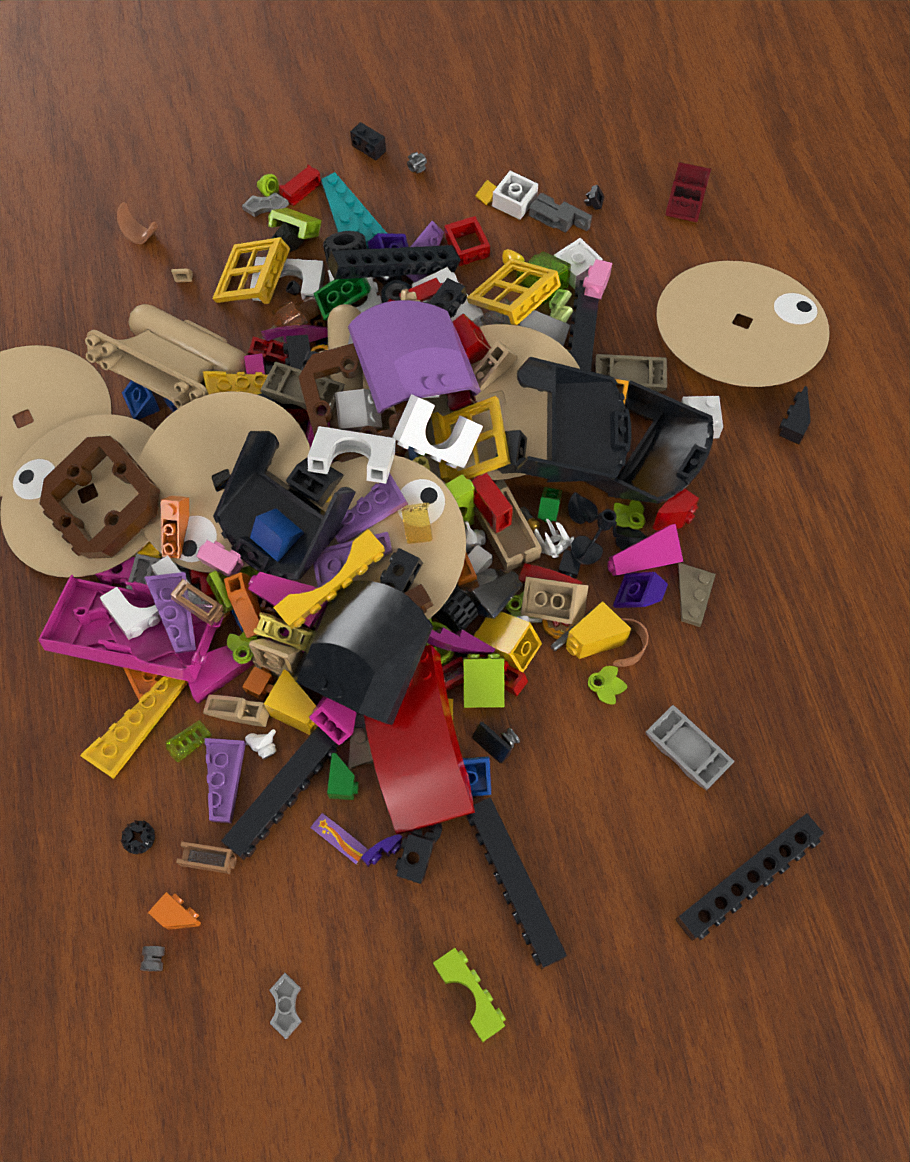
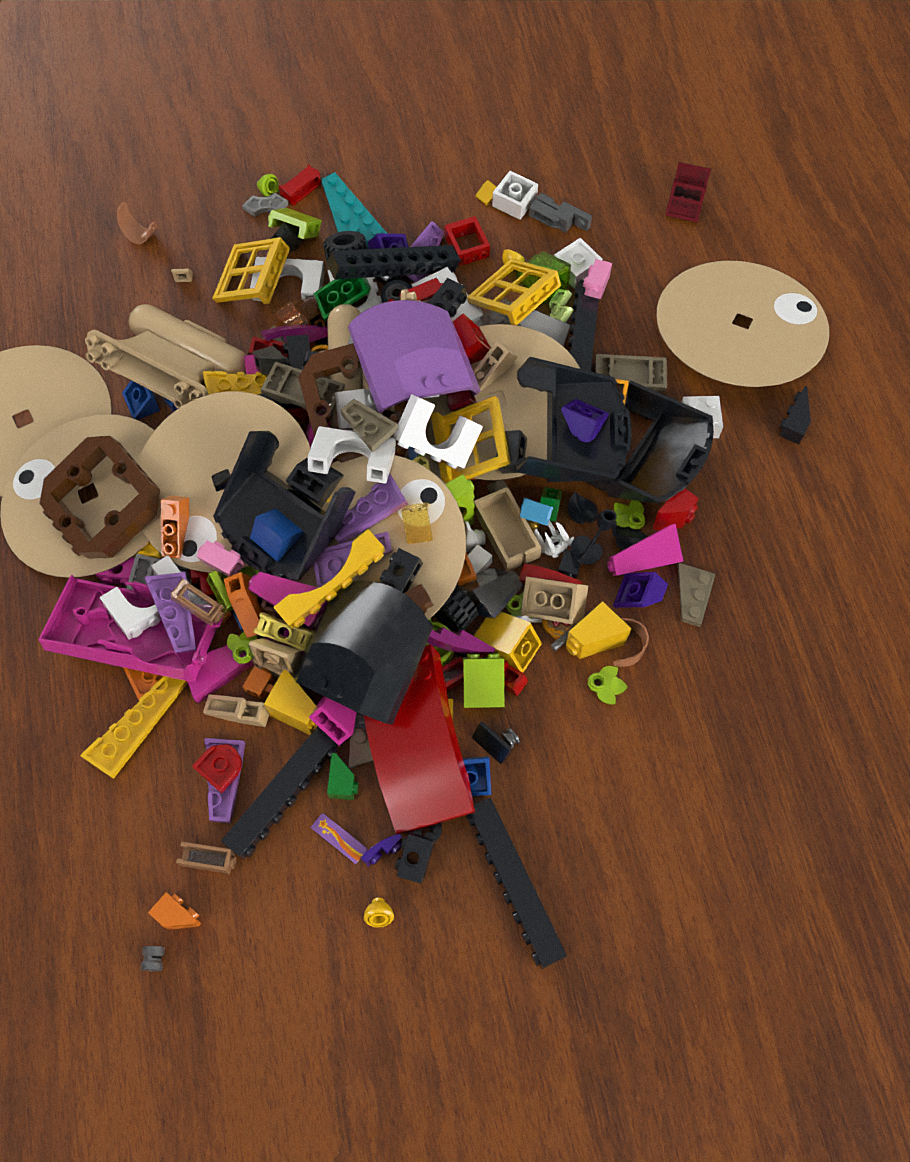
(135, 846): black gear -> none
(183, 735): clear neon green slope -> none
(219, 765): none -> red tile
(262, 743): white animal -> none
(266, 358): none -> pearl dark grey slope
(285, 1017): light grey tile -> none
(293, 288): black hinge -> none
(368, 141): black brick -> none
(368, 424): none -> dark tan wing
(378, 913): none -> yellow brick
(416, 162): dark grey gear -> none
(453, 969): lime arch -> none
(492, 503): red window -> none
(535, 511): none -> dark azure slope
(584, 419): none -> dark purple slope
(595, 197): black tile -> none
(689, 748): light grey slope -> none
(804, 827): black brick -> none

